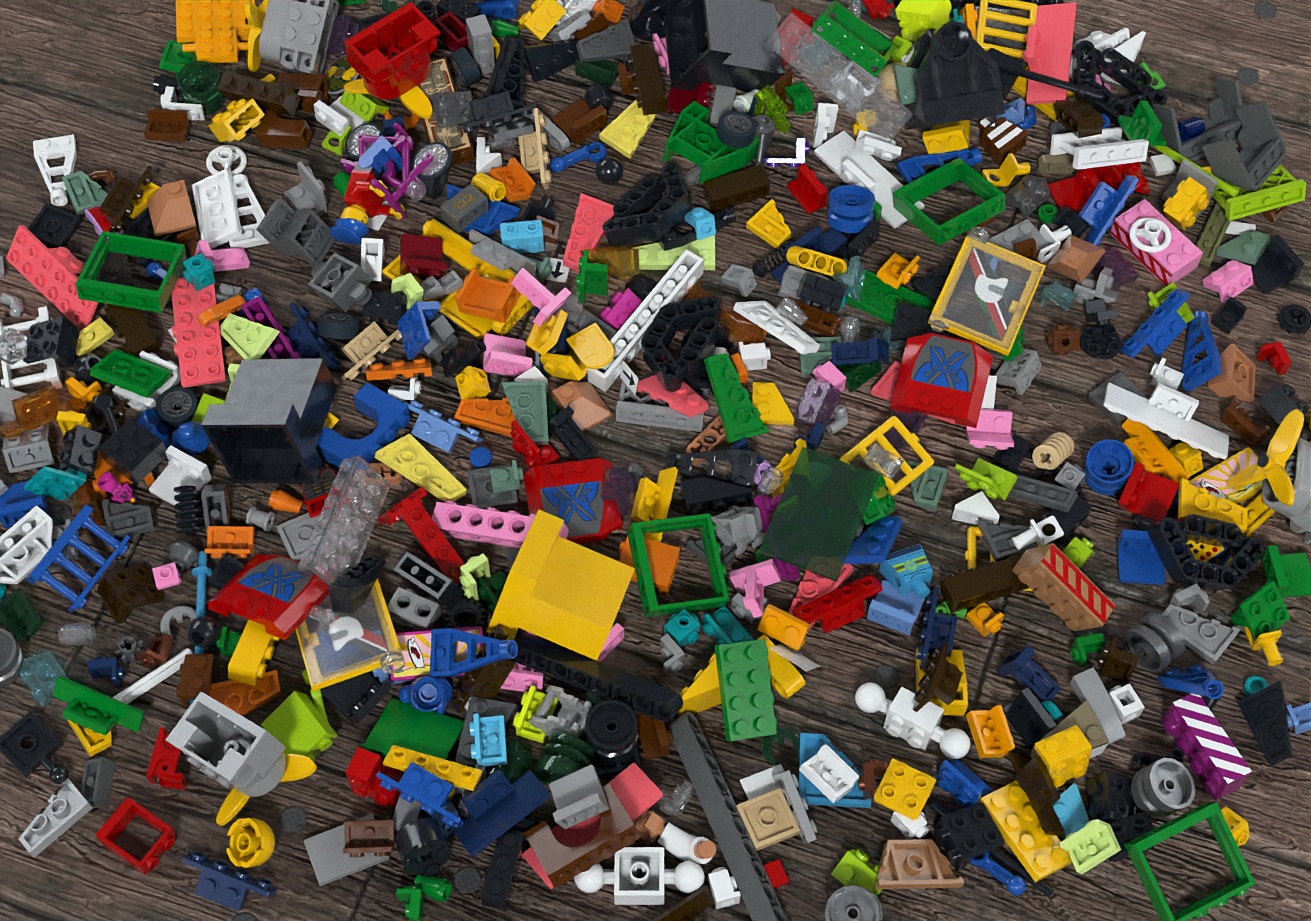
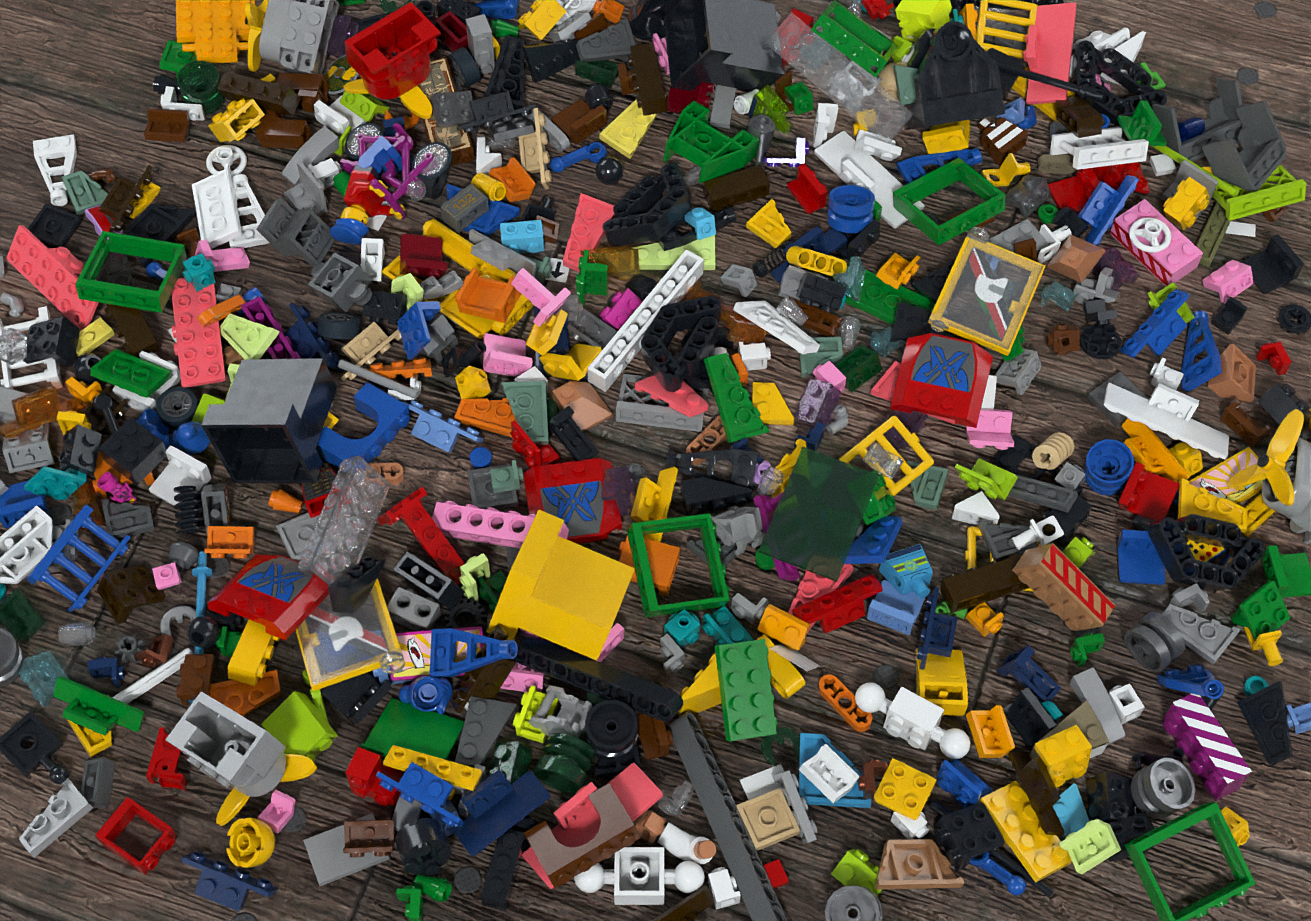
(171, 209): nougat slope -> none
(224, 571): black bracket -> none
(232, 621): none -> black bracket
(260, 518): light grey bush -> none
(278, 811): none -> bright pink bracket
(312, 152): none -> light grey slope
(324, 616): clear arm -> none
(326, 171): none -> white brick
(378, 379): none -> light grey bar
(419, 466): light yellow wing -> none
(489, 740): medium azure bracket -> none
(578, 797): light grey bracket -> none
(592, 347): yellow window -> none
(629, 377): white sticker -> none
(736, 129): black wheel -> none
(752, 581): bright pink bracket -> none
(844, 712): none -> orange beam
(860, 352): dark blue bracket -> none
(939, 679): dark brown bracket -> none
(1117, 663): dark brown bracket -> none
(1245, 247): sand green wing -> none

